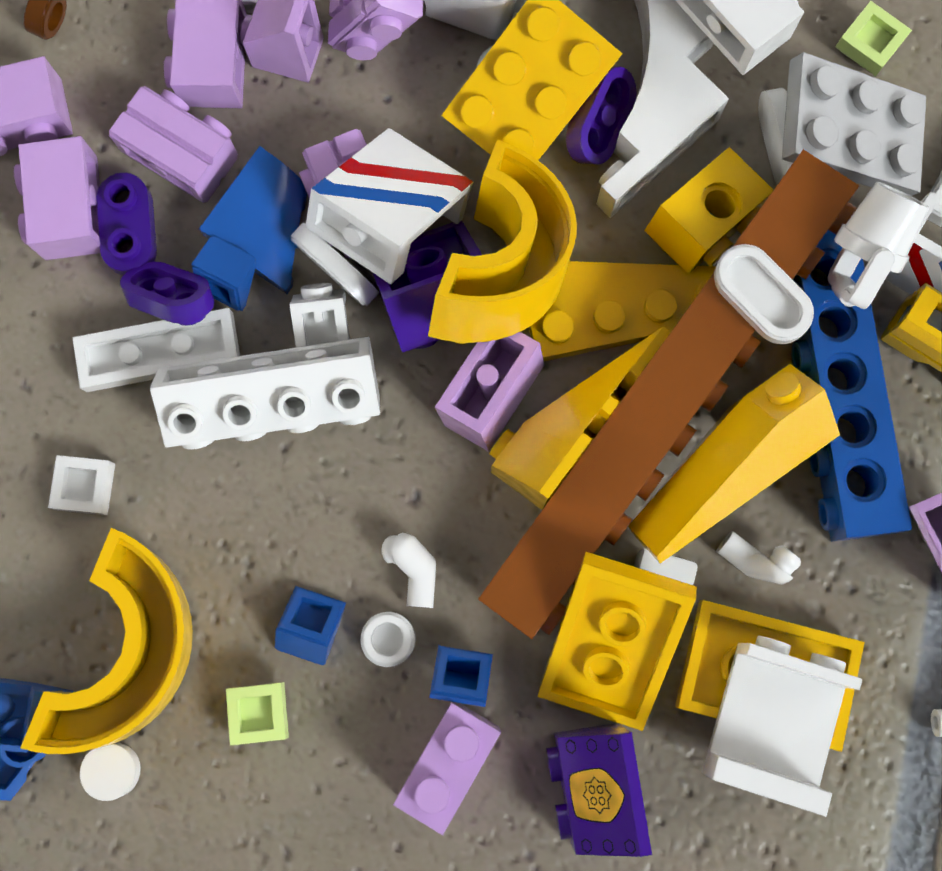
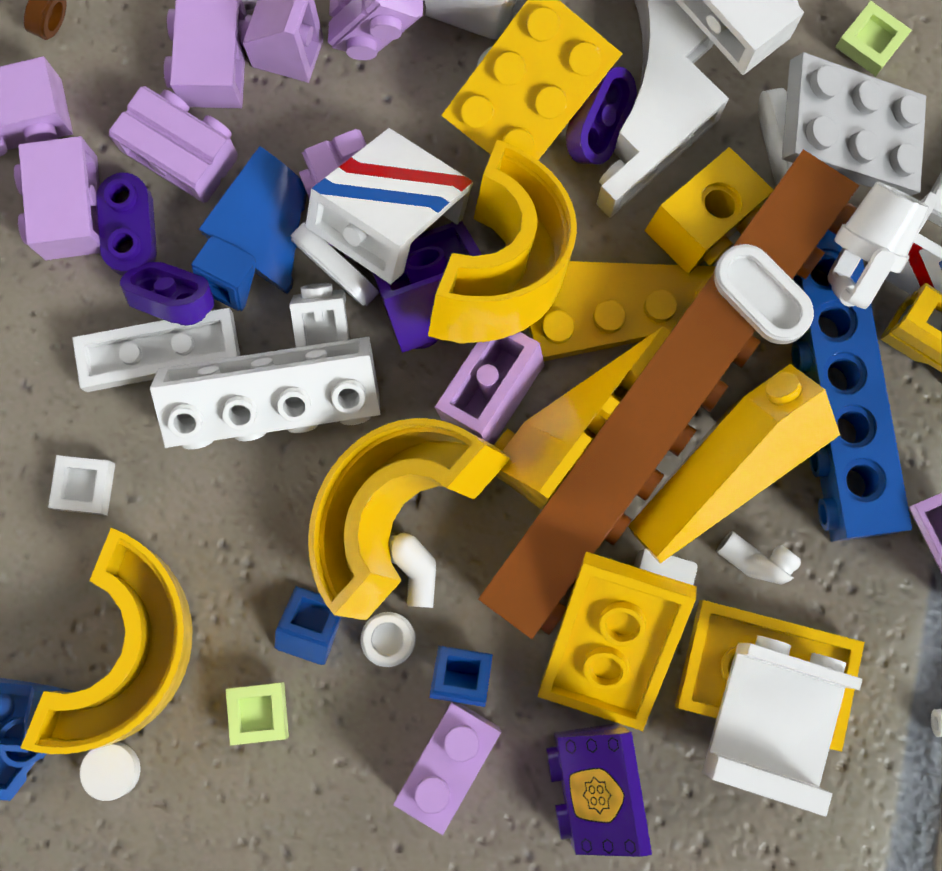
(366, 492): none -> yellow brick

